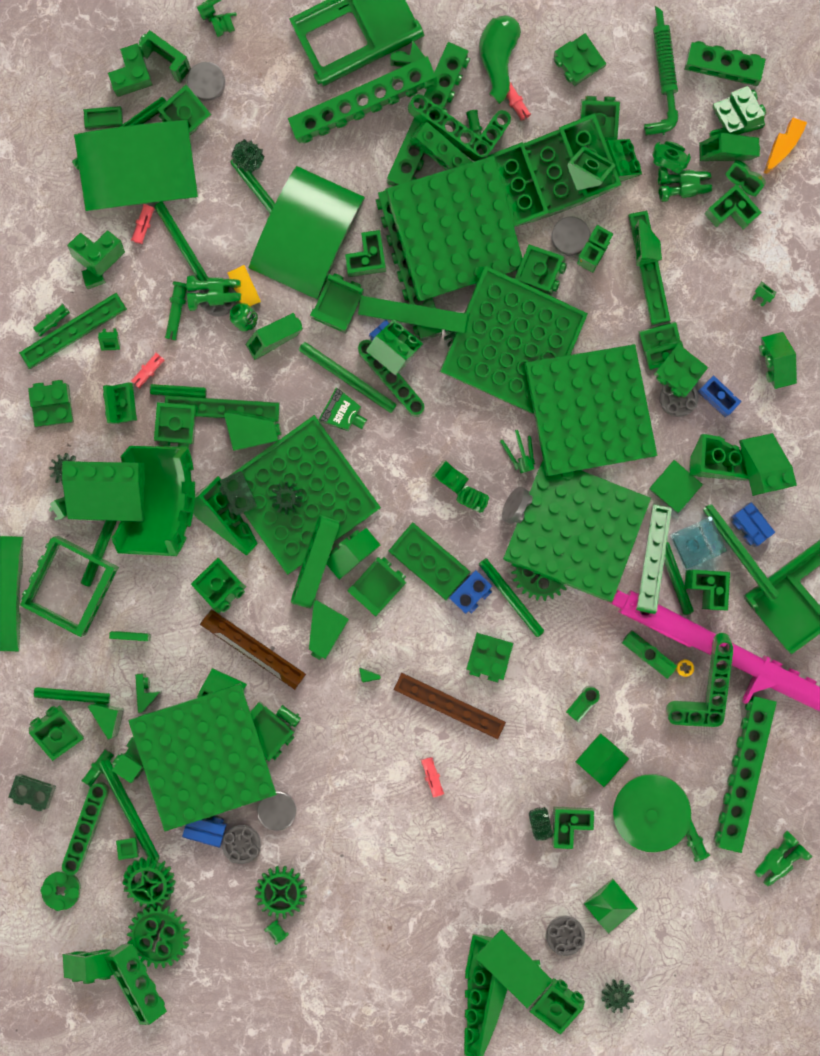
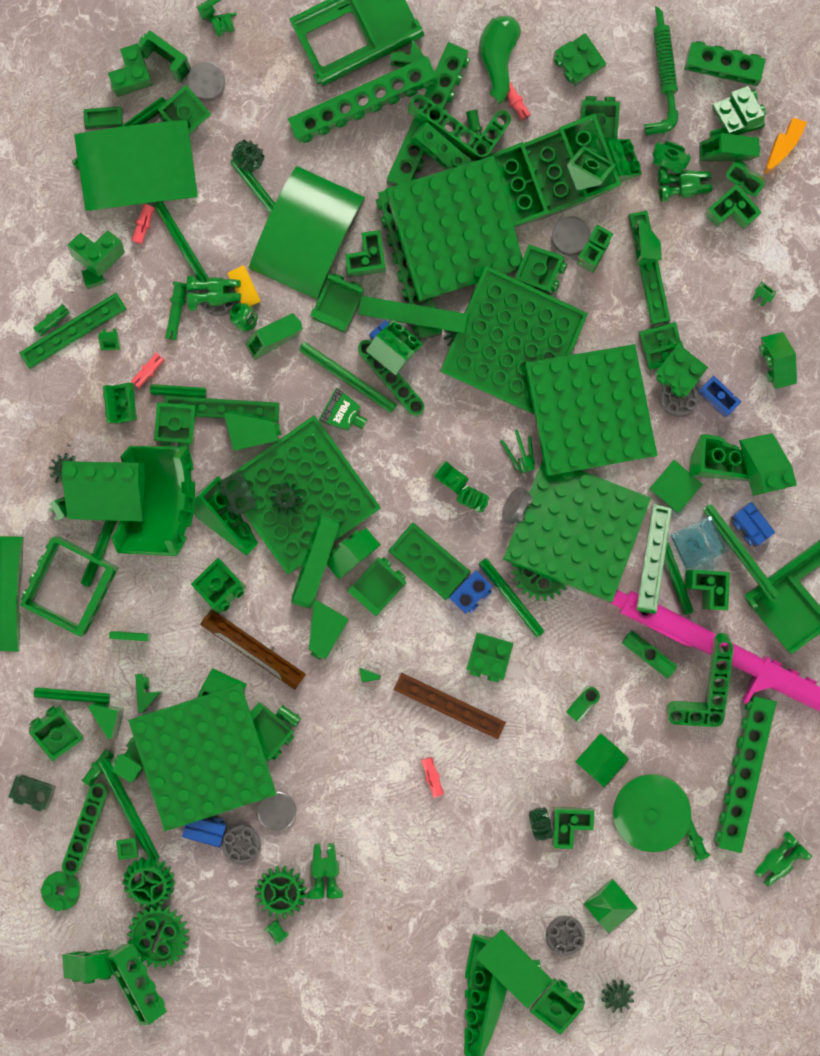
(51, 403): green plate -> none
(324, 867): none -> green piece
(682, 673): yellow bush -> none

